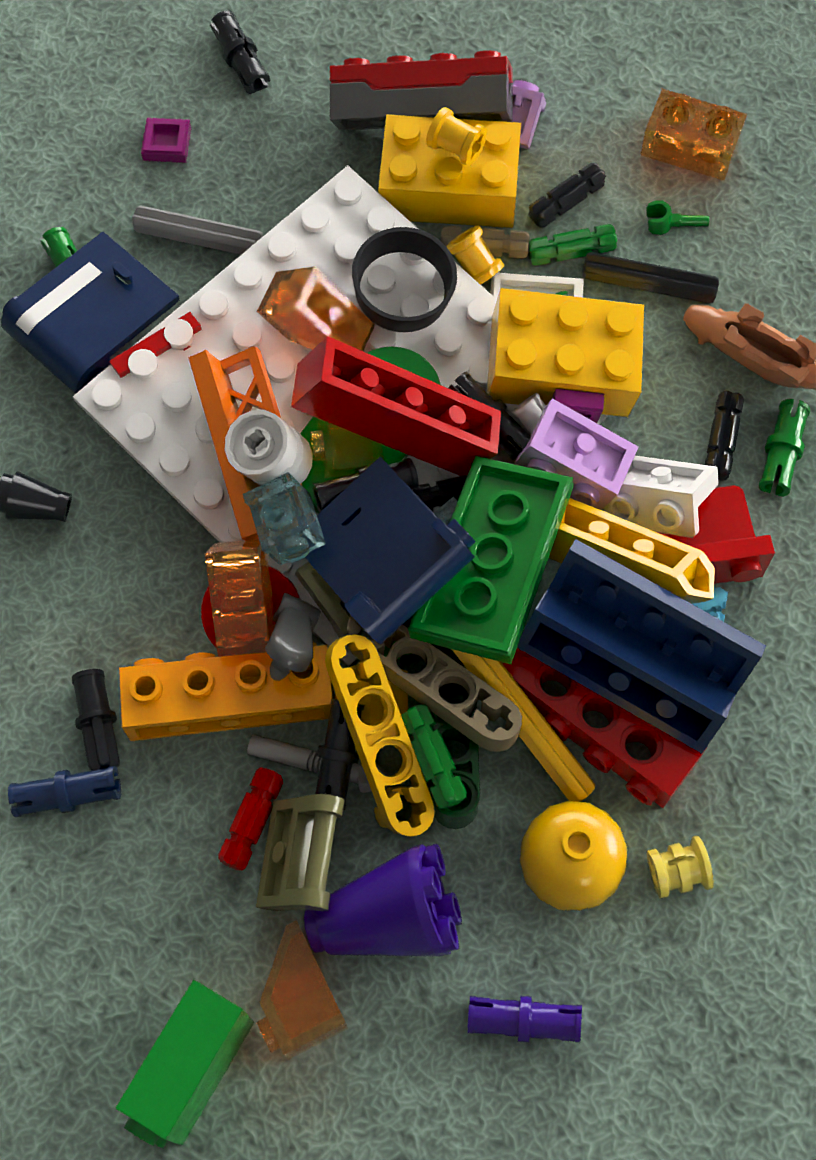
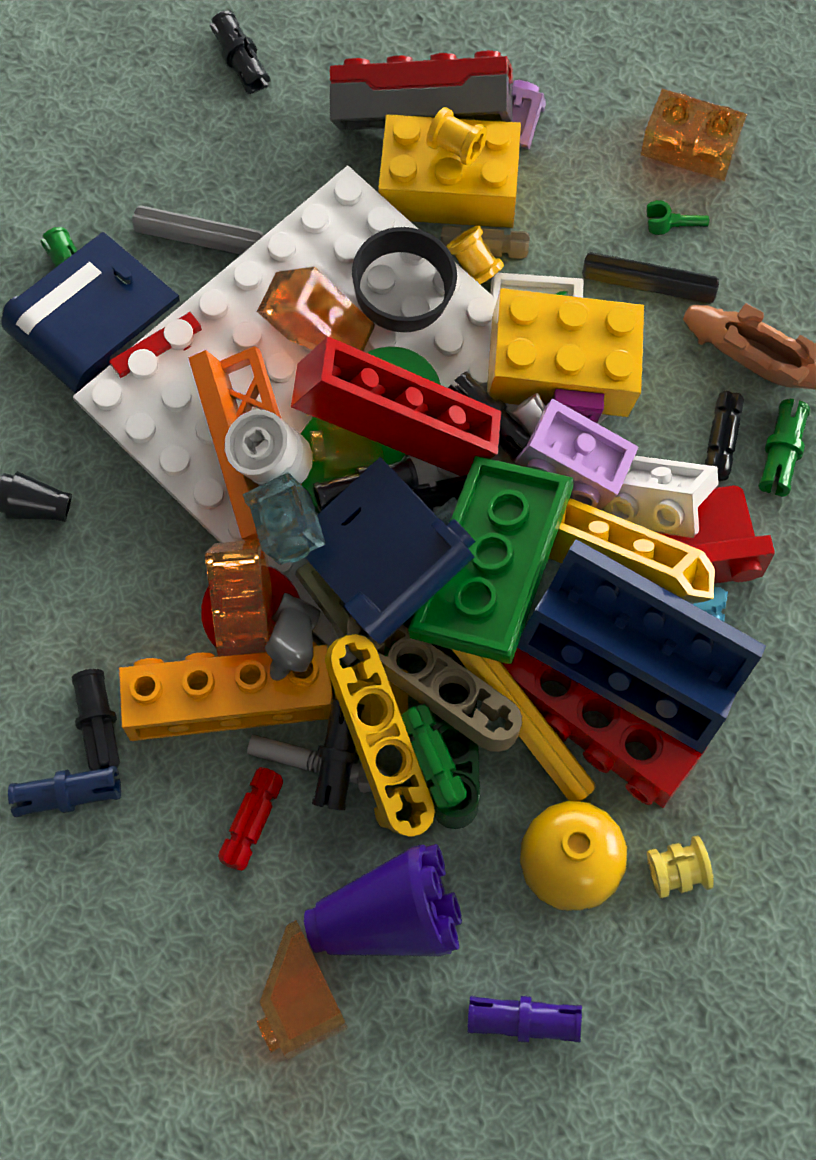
(166, 140): magenta tile -> none
(184, 1066): green brick -> none
(299, 853): olive plate -> none
(567, 195): black axle -> none
(572, 244): green axle -> none

